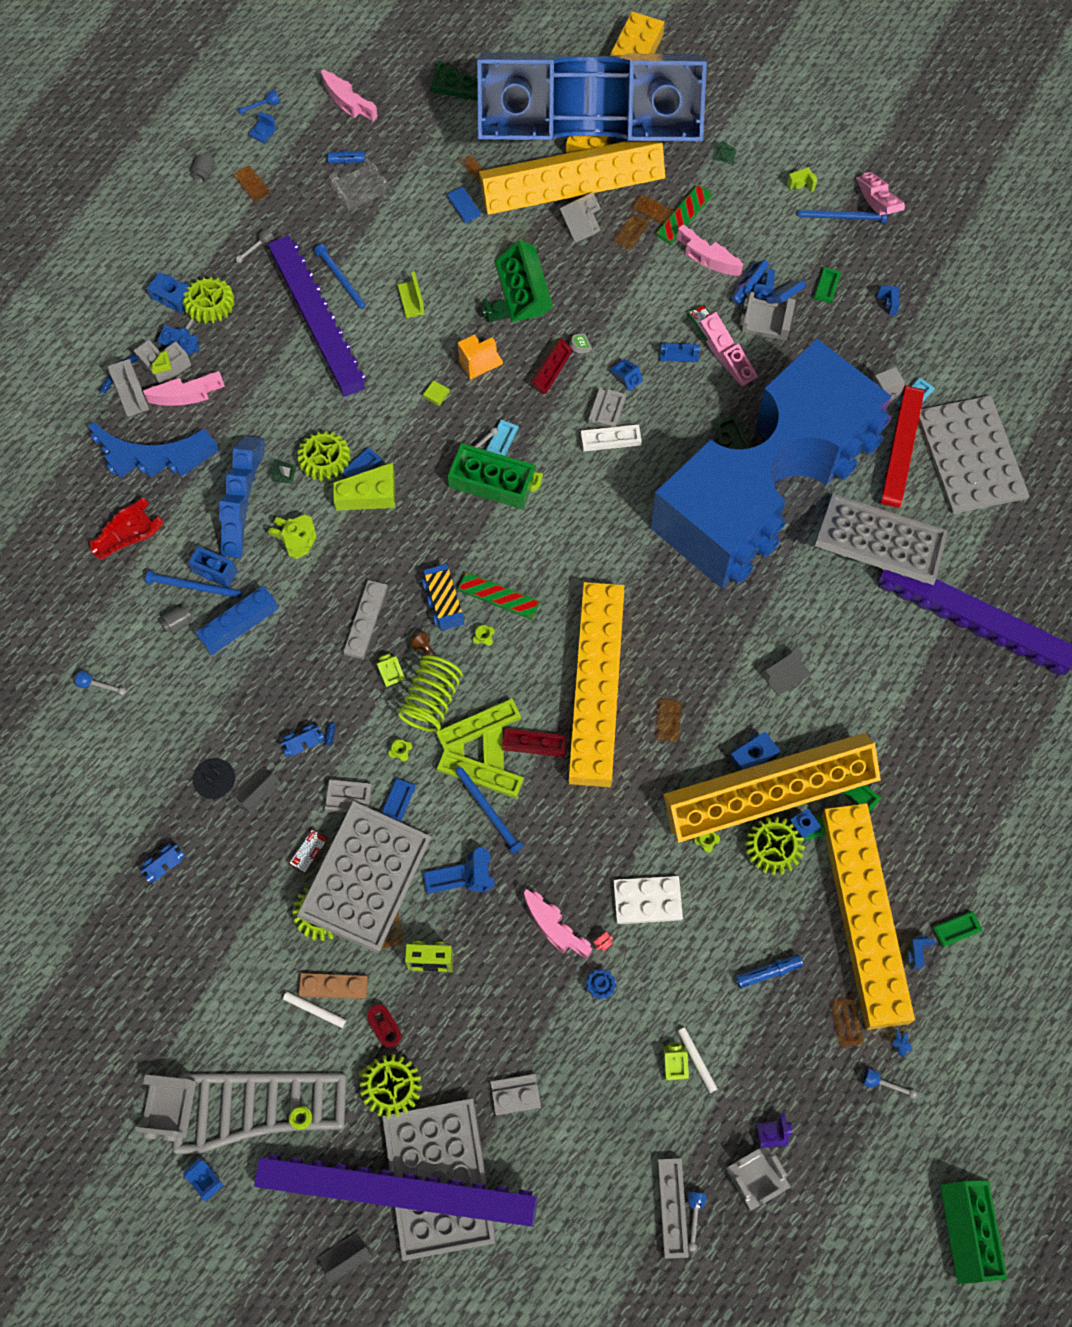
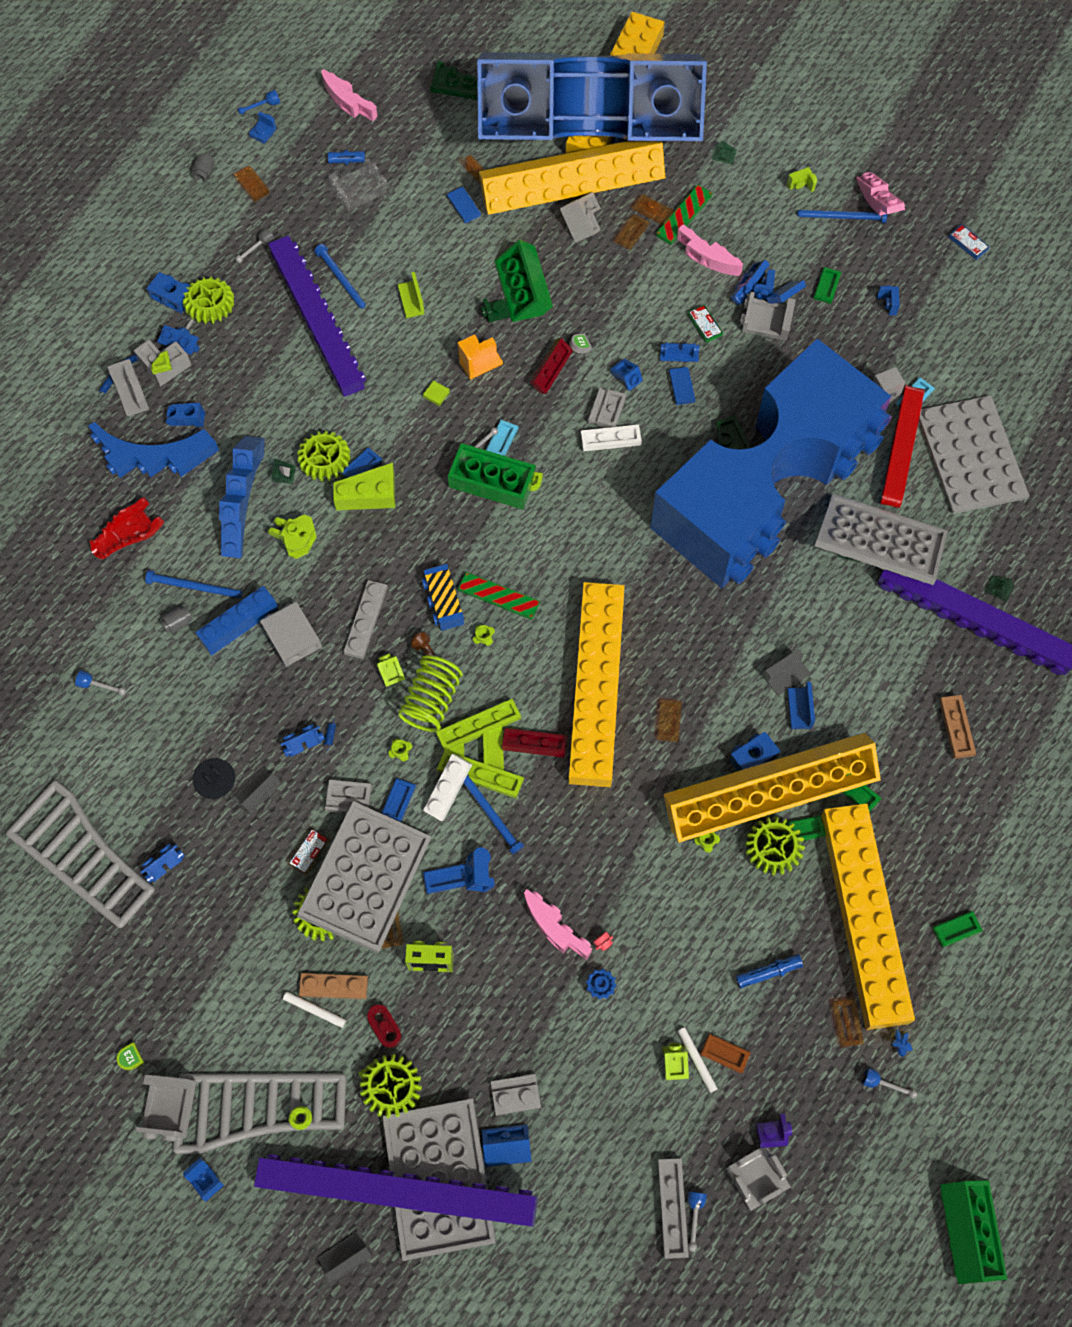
(91, 834): none -> light grey bar
(129, 1057): none -> tile
(180, 394): bright pink slope -> none
(185, 415): none -> blue leg
(213, 567): blue brick -> none
(291, 633): none -> light grey panel
(447, 787): none -> white plate
(506, 1145): none -> blue panel
(648, 900): white plate -> none
(682, 385): none -> blue tile
(725, 1053): none -> dark orange tile
(726, 350): bright pink slope -> none
(801, 707): none -> blue panel
(805, 831): blue plate -> none
(915, 953): blue bracket -> none
(957, 727): none -> medium nougat plate
(969, 242): none -> tile
(1000, 587): none -> clear green slope

